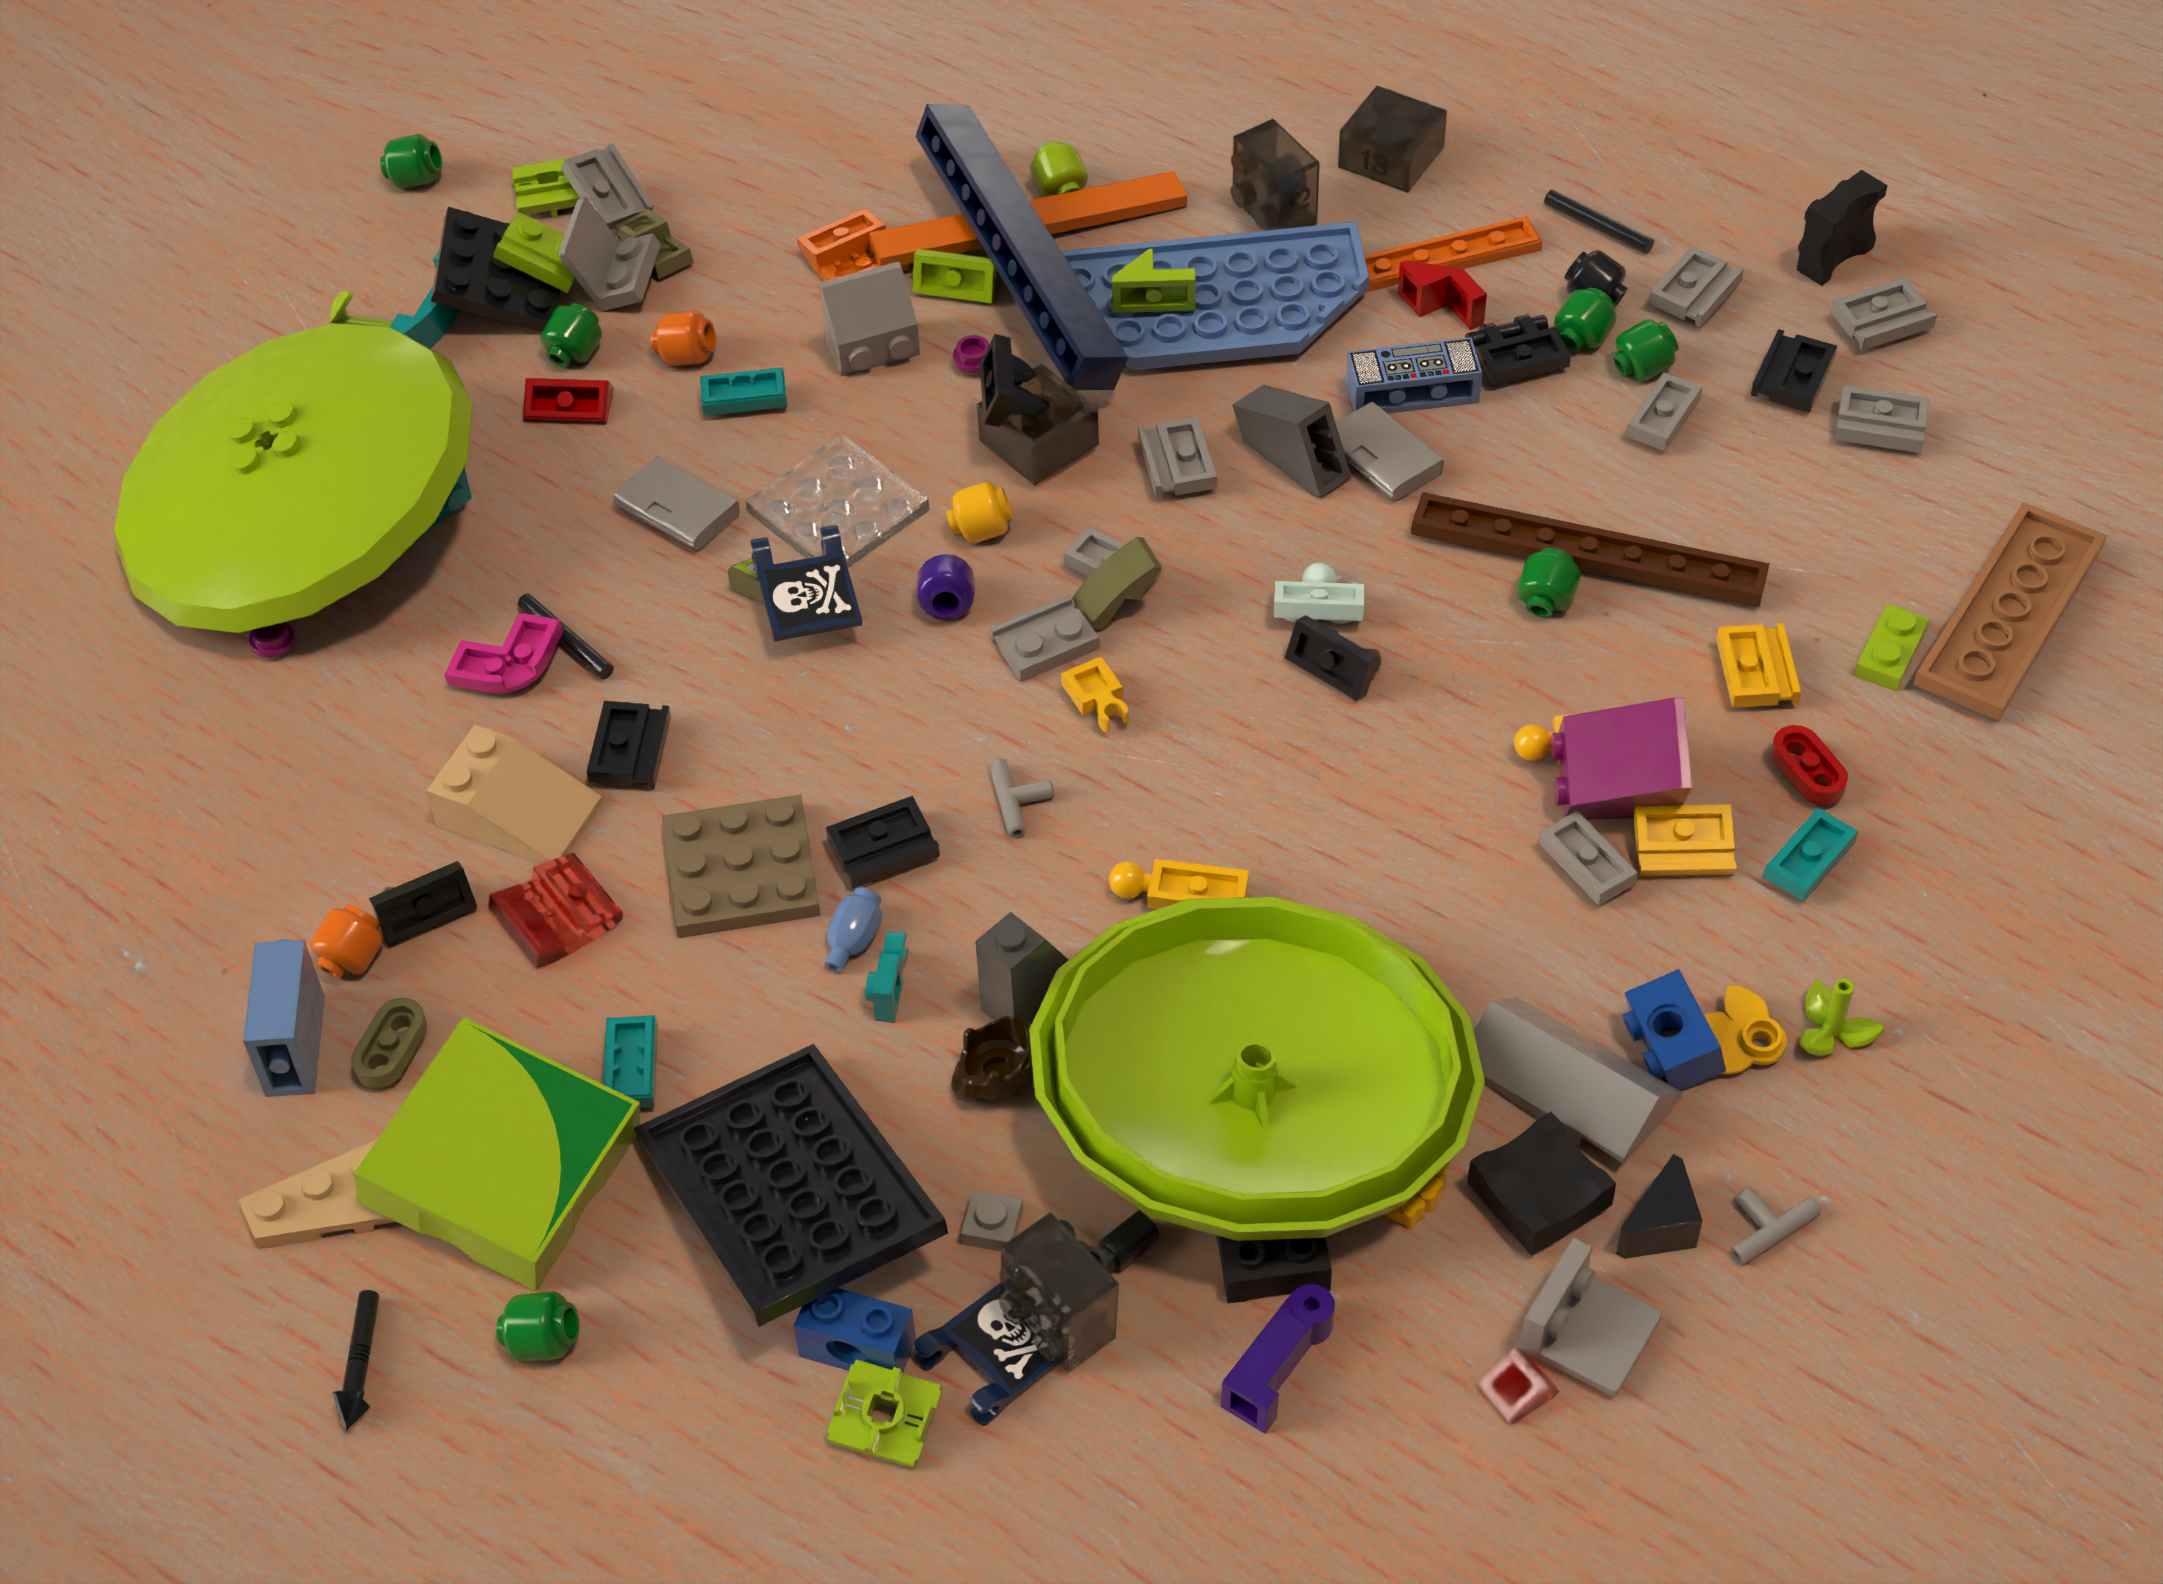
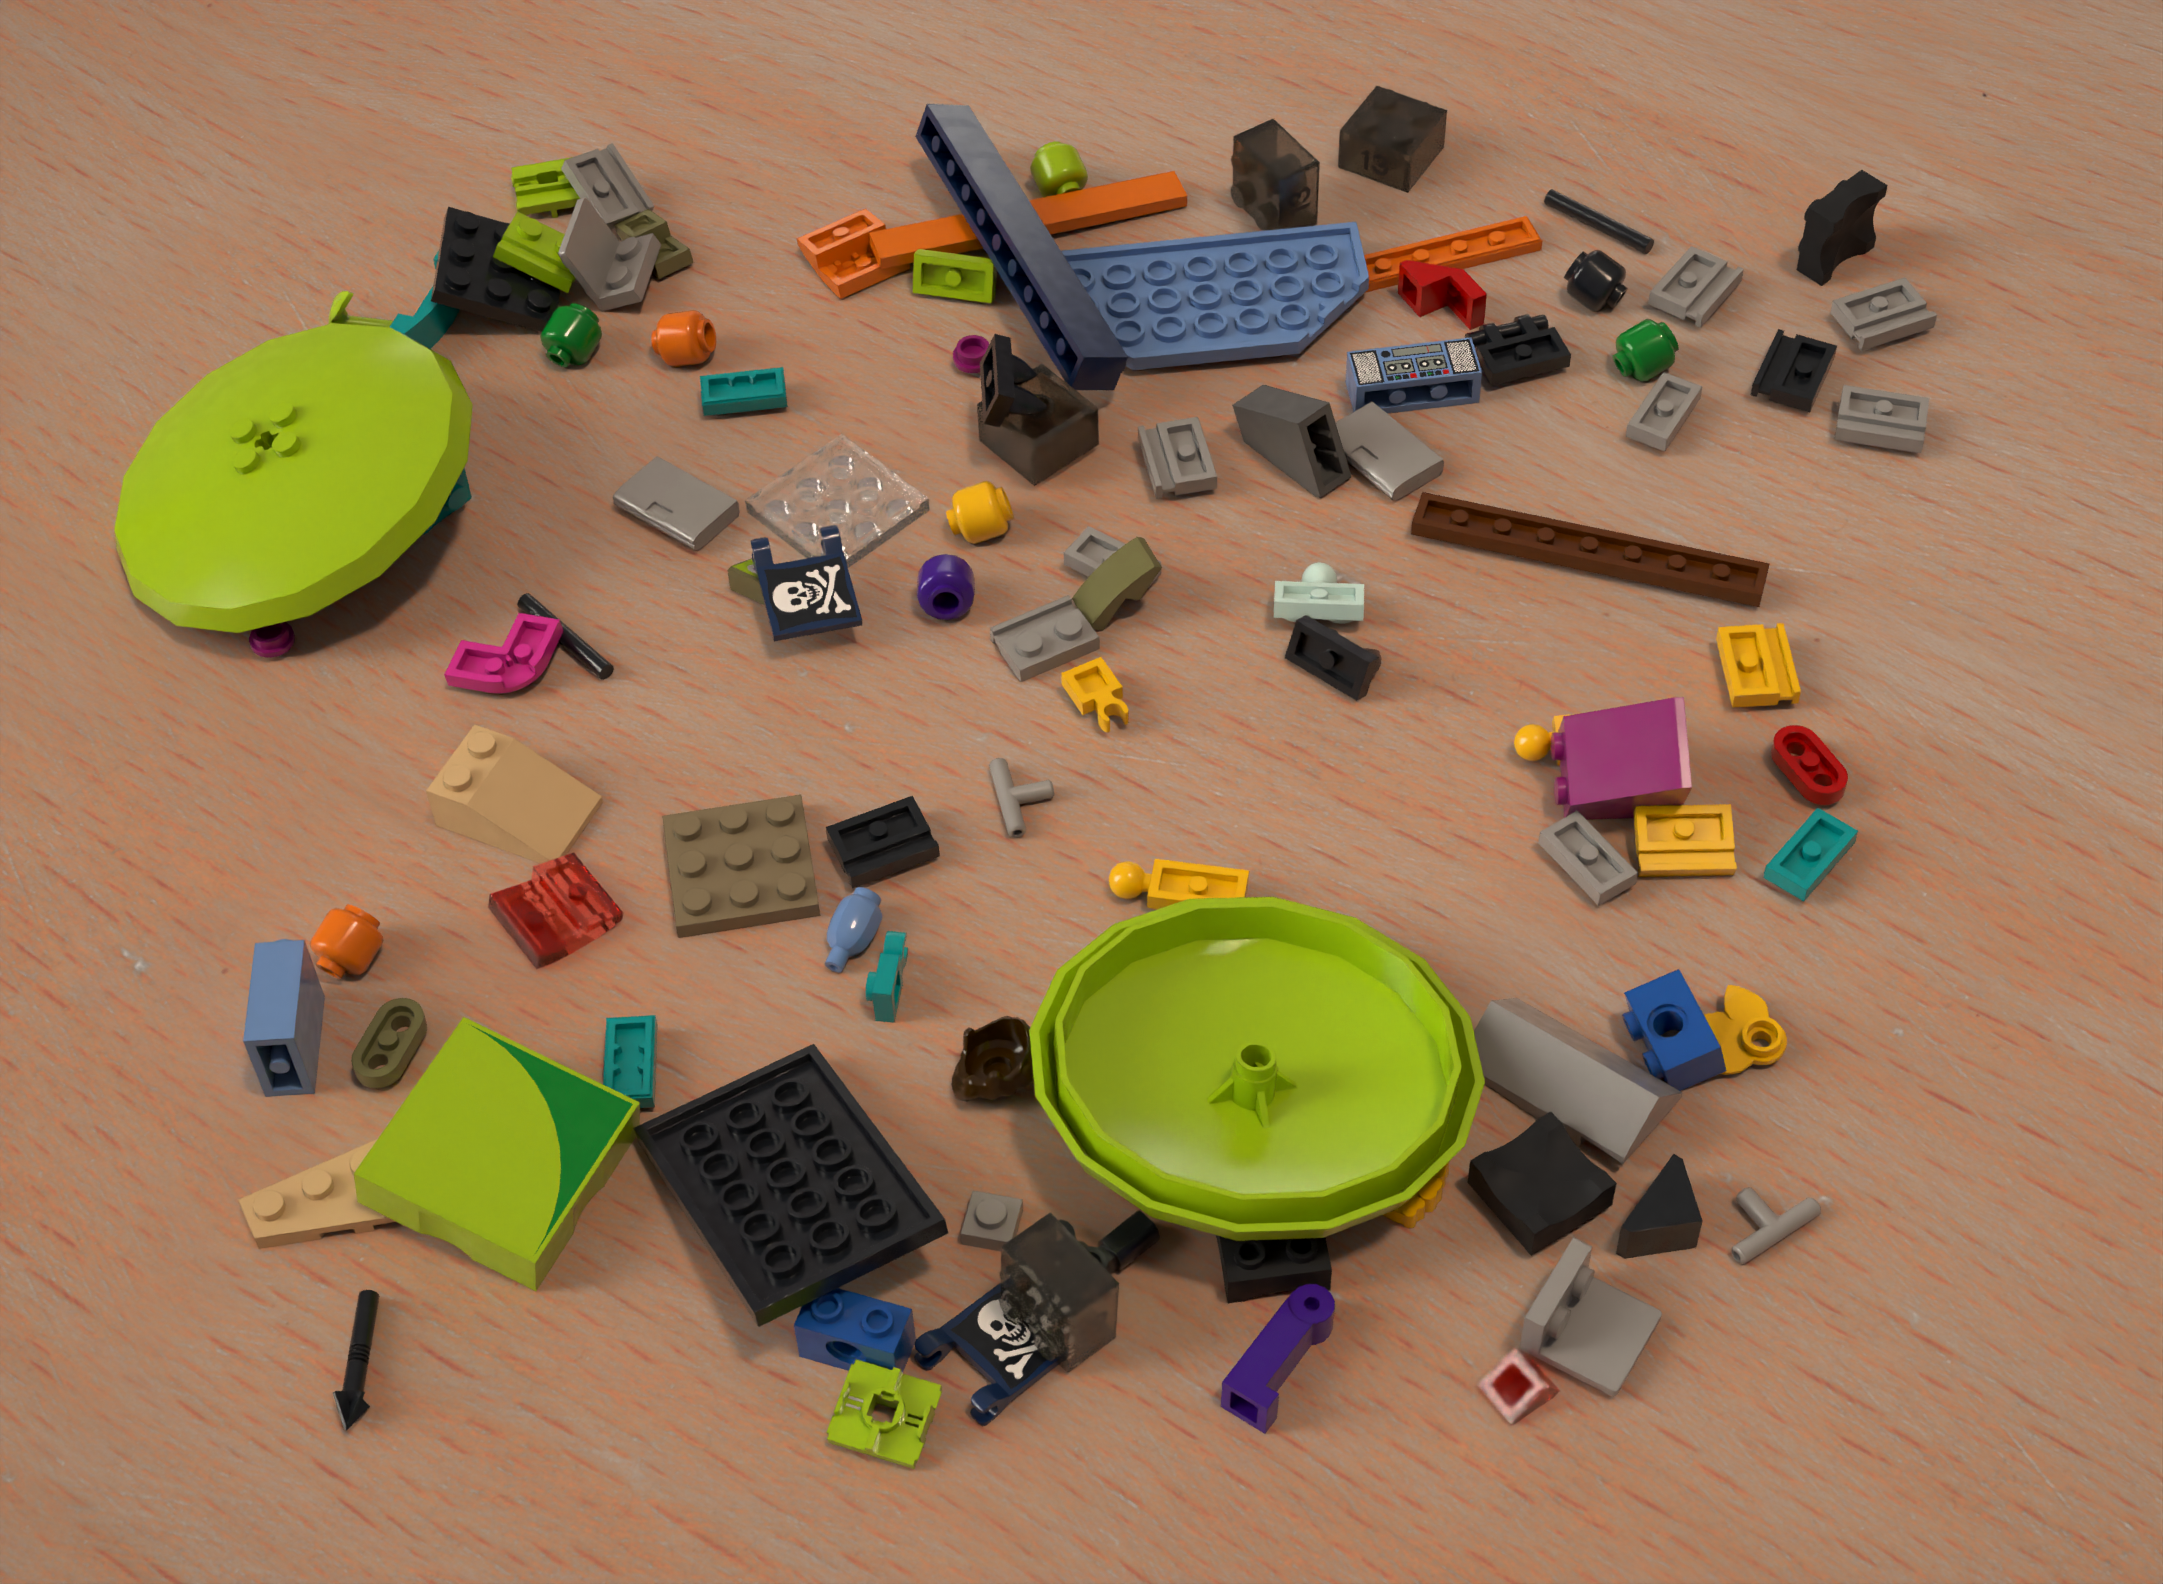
(411, 161): green head -> none
(423, 902): black tile -> none
(538, 1326): green head -> none
(567, 400): red slope -> none
(628, 744): black plate -> none
(869, 318): light grey slope -> none
(1015, 969): dark grey slope -> none
(1153, 290): lime slope -> none
(1548, 582): green head -> none
(1585, 319): green head -> none
(1830, 1011): lime plant -> none
(1891, 647): lime plate -> none
(2009, 611): medium nougat plate -> none

